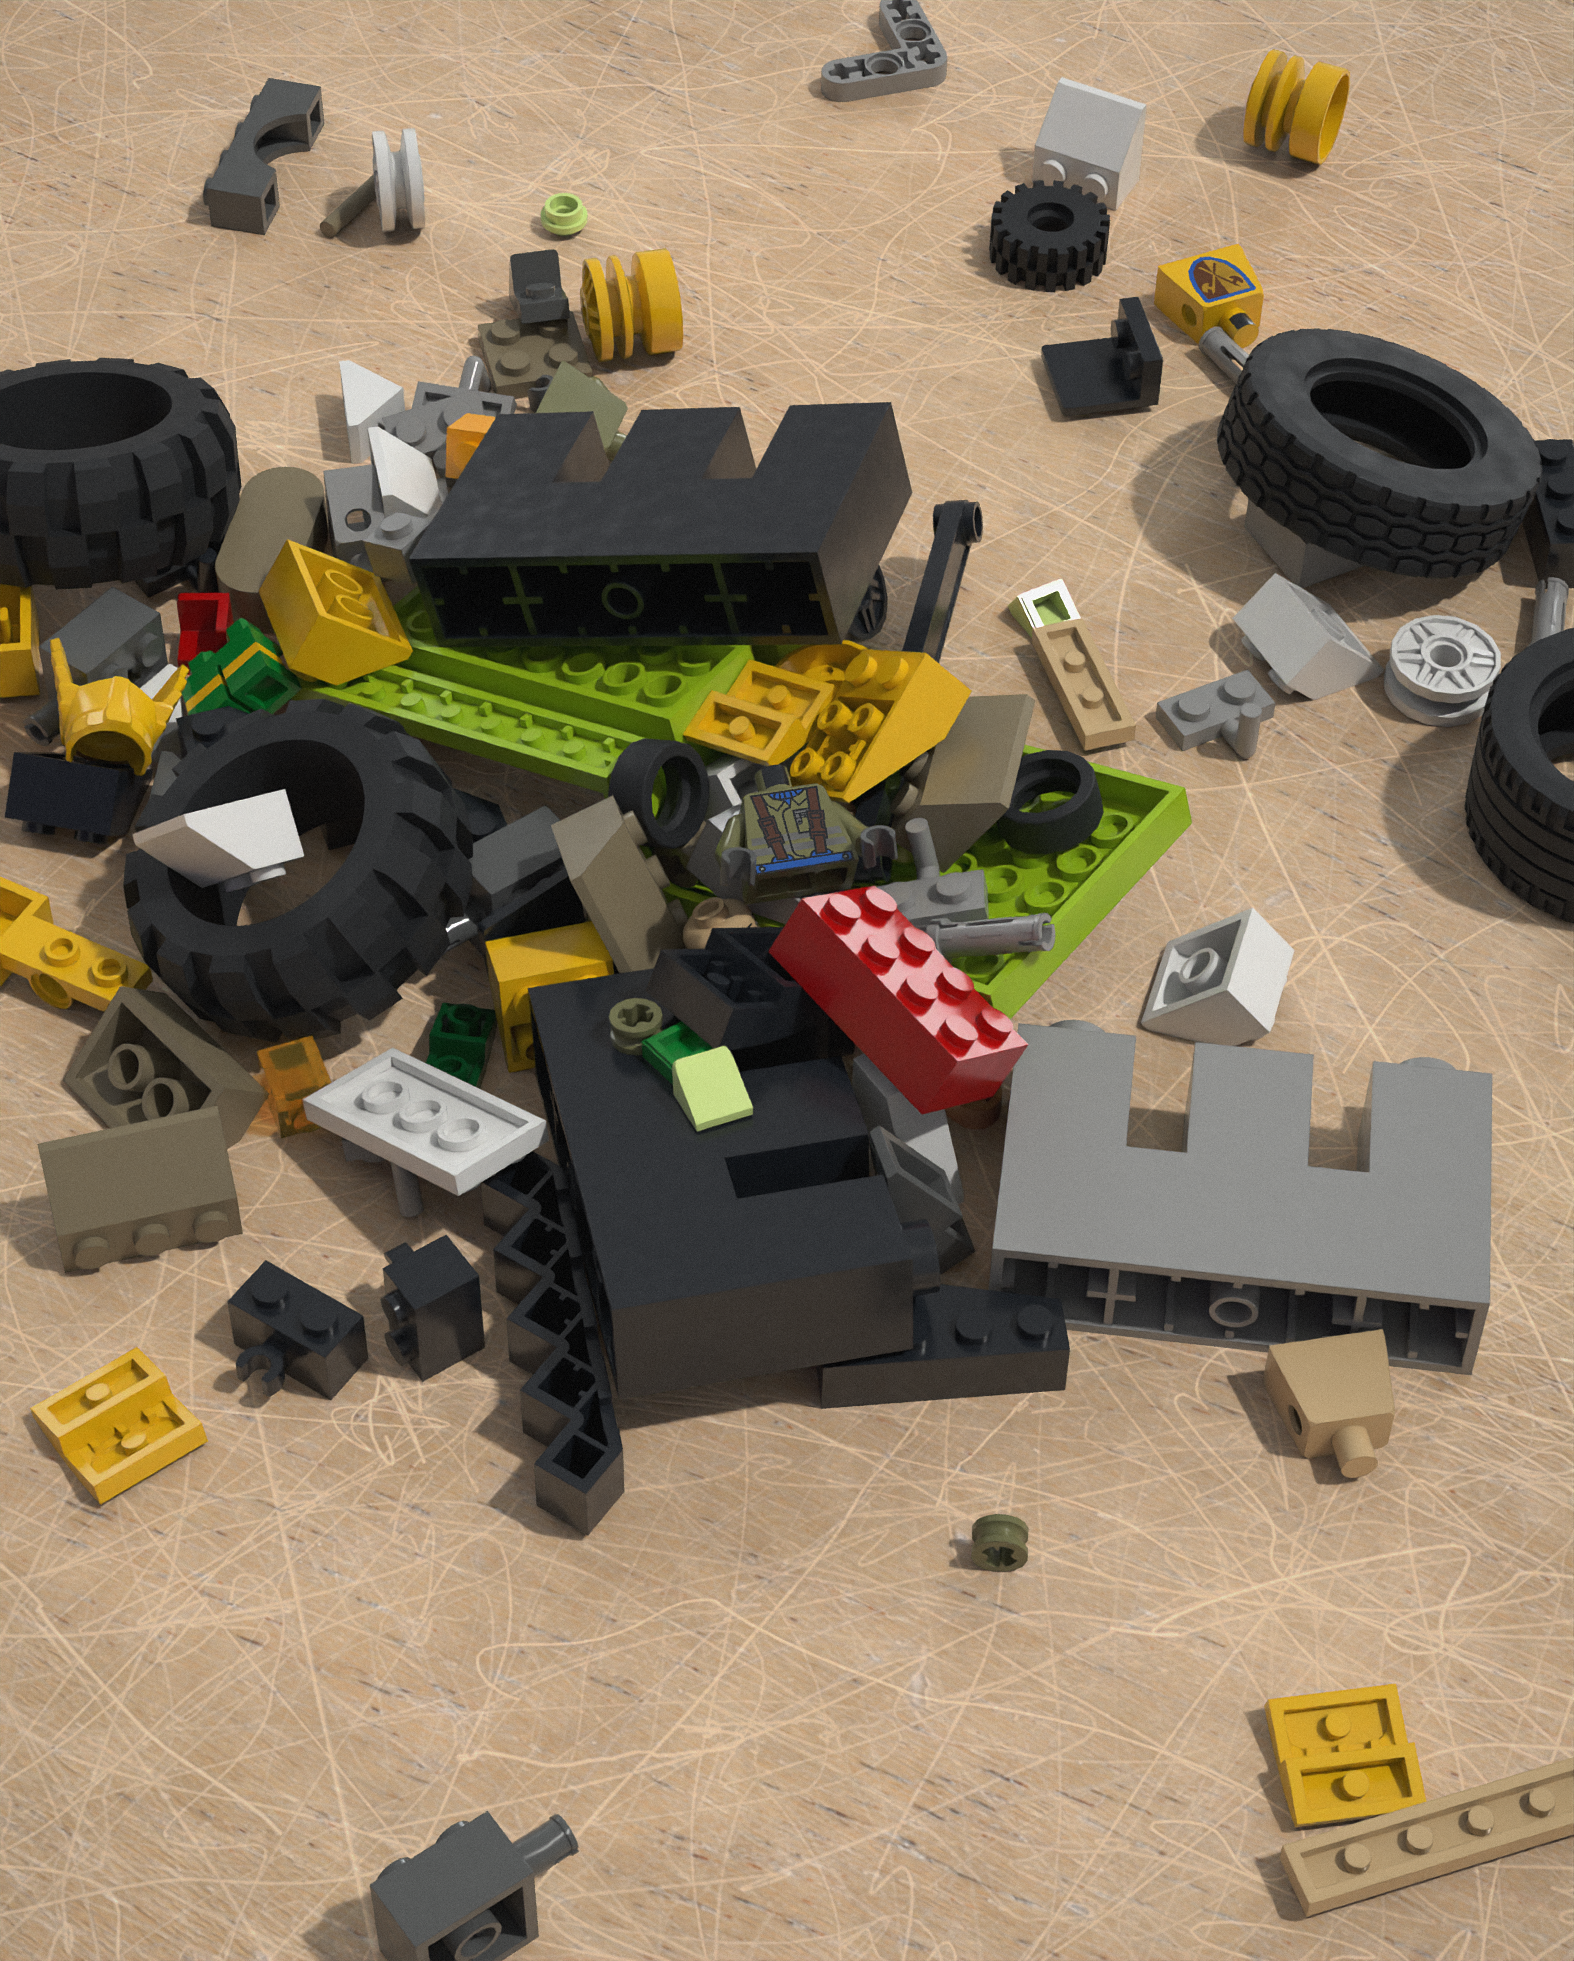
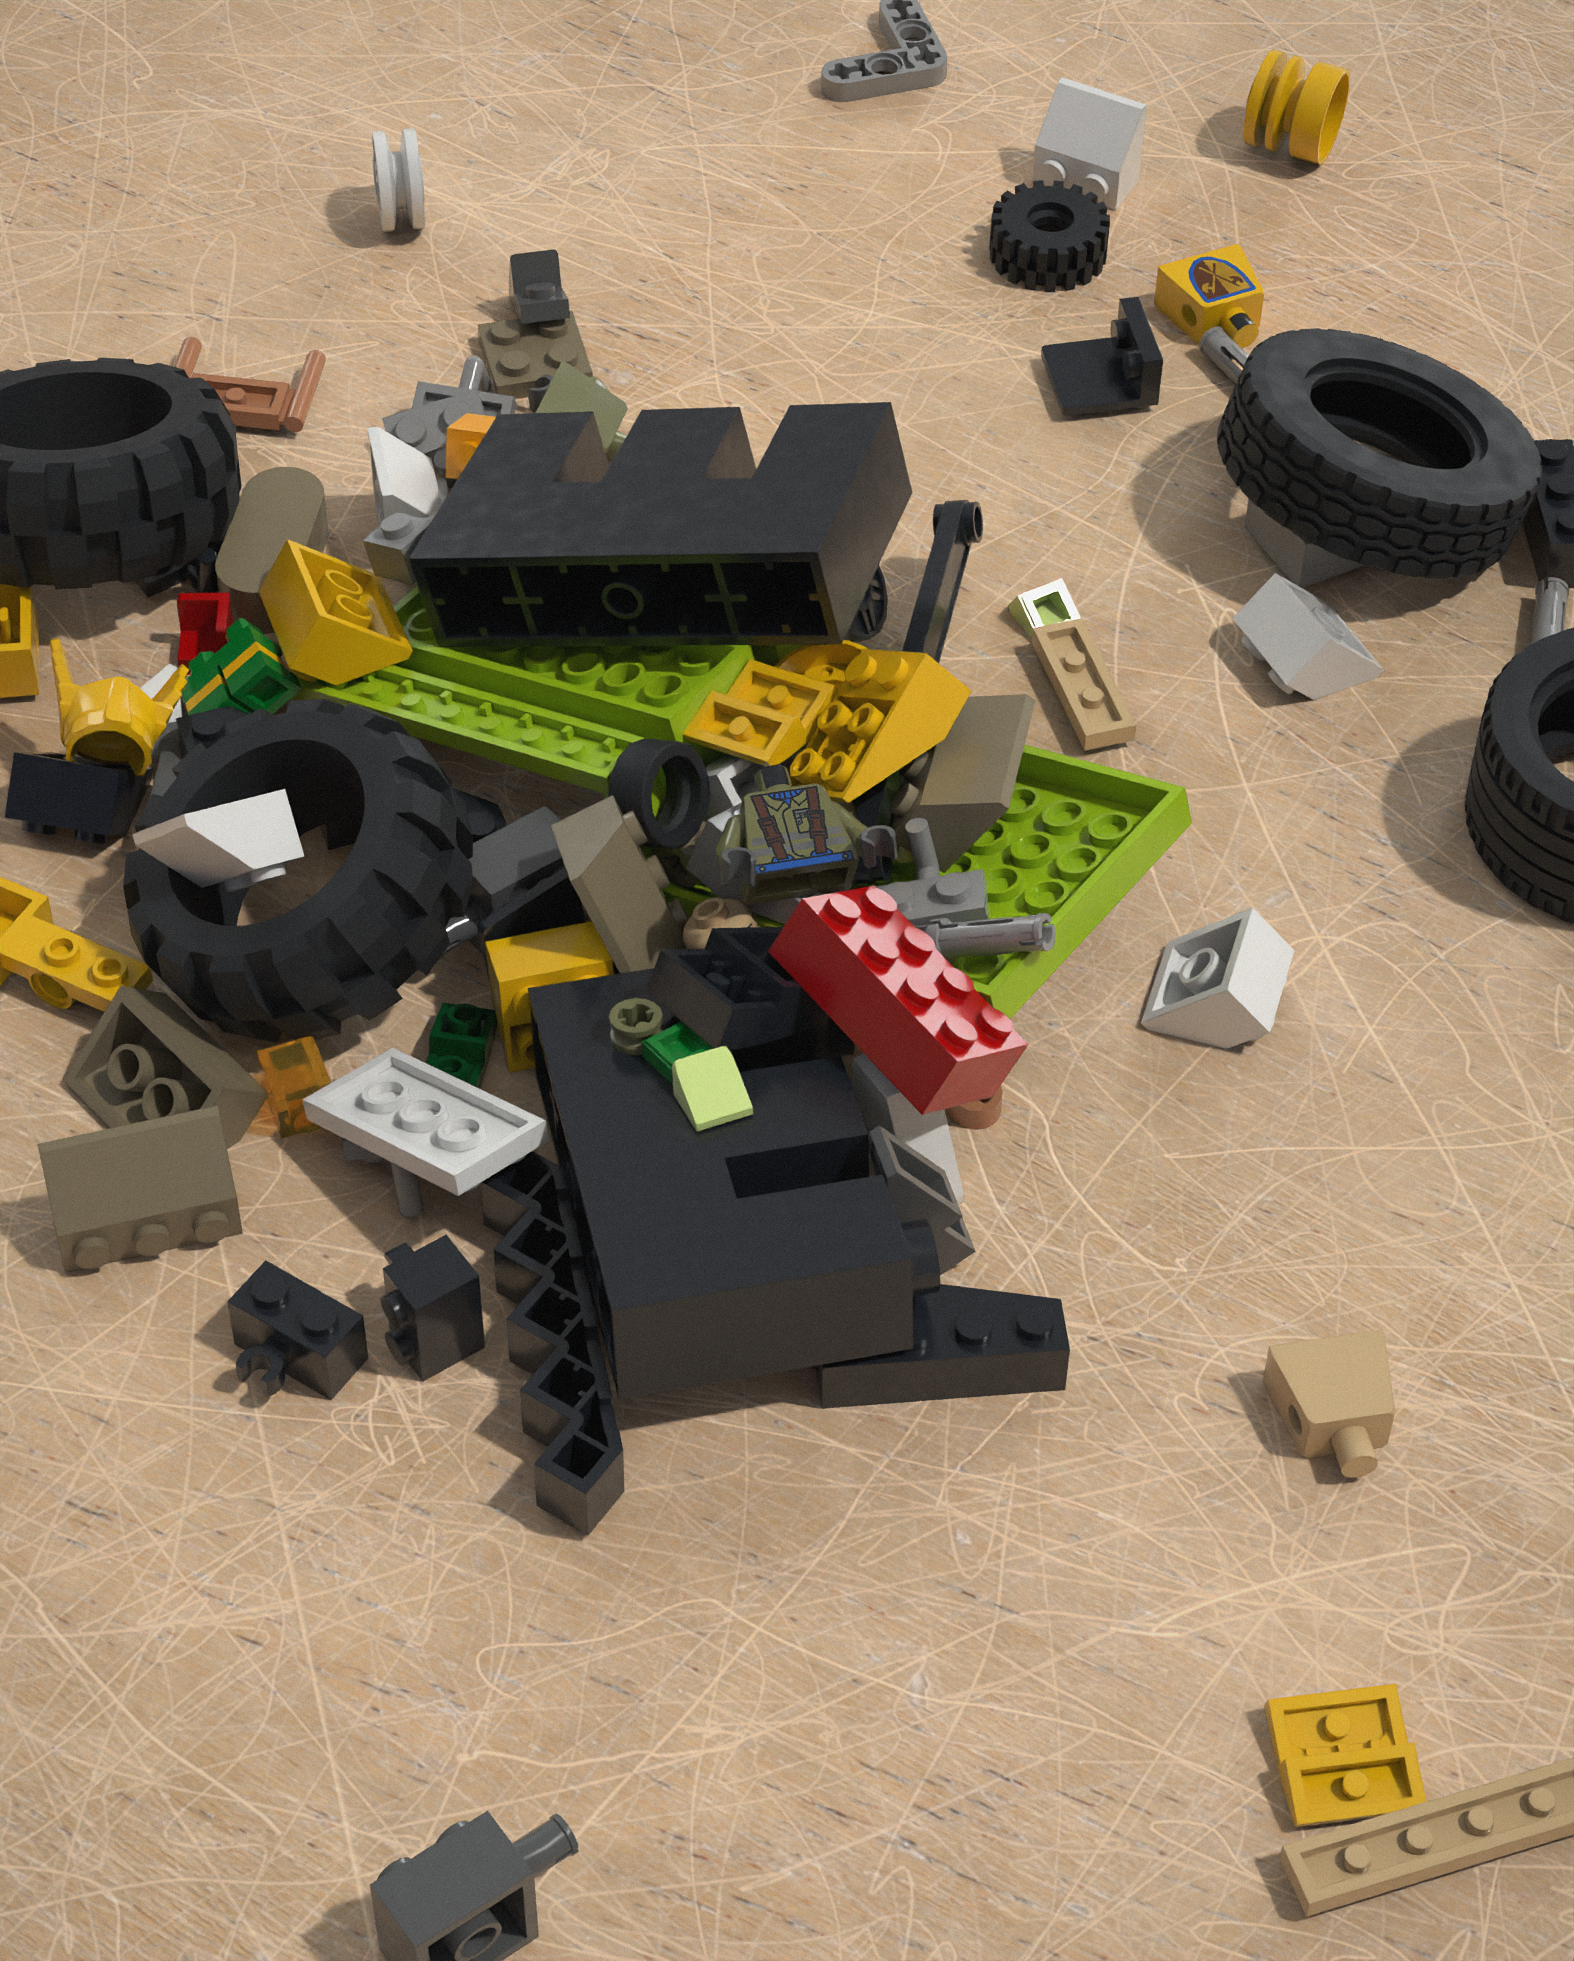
(101, 642): dark grey brick -> none
(118, 1425): yellow slope -> none
(260, 402): none -> nougat plate
(280, 122): dark grey arch -> none
(347, 492): light grey torso -> none
(349, 209): dark tan bar -> none
(366, 401): white slope -> none
(564, 214): yellowish green plate -> none
(632, 305): yellow wheel -> none
(999, 1543): olive bush -> none
(1064, 825): black tyre -> none
(1216, 710): light grey plate -> none
(1236, 1229): light grey brick -> none
(1441, 670): white wheel -> none

